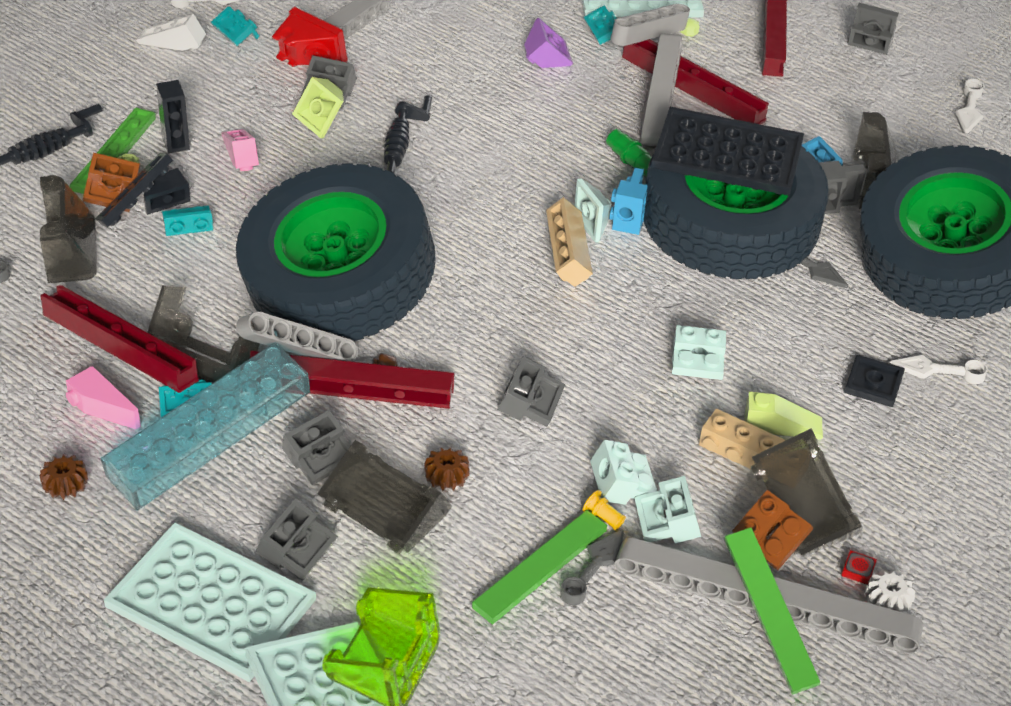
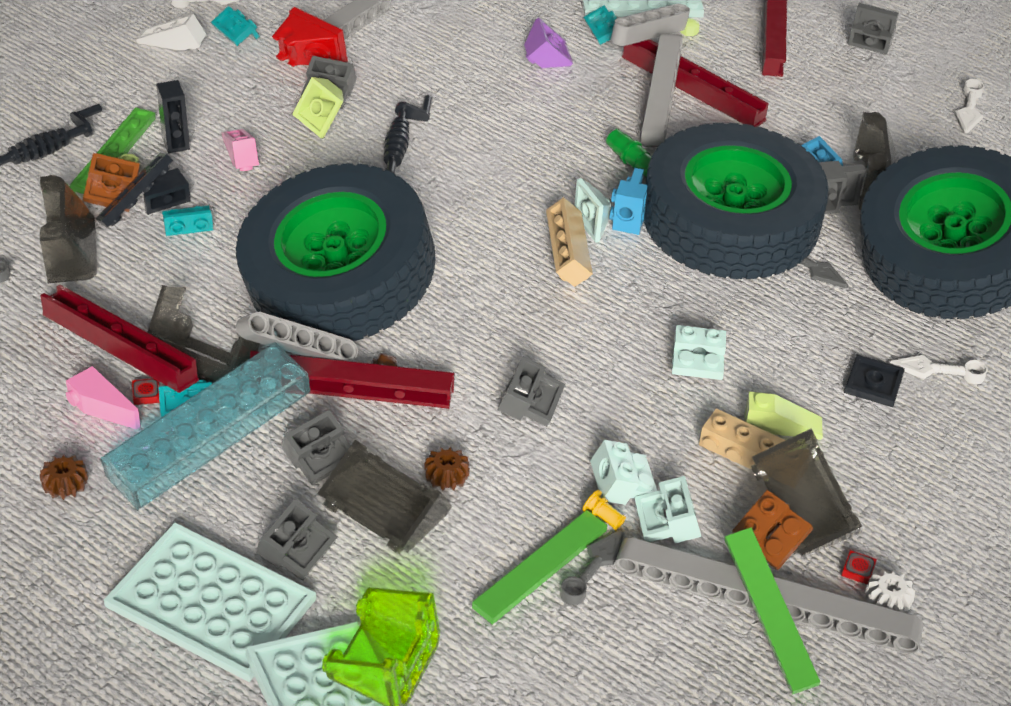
(145, 391): none -> red tile
(728, 150): black plate -> none

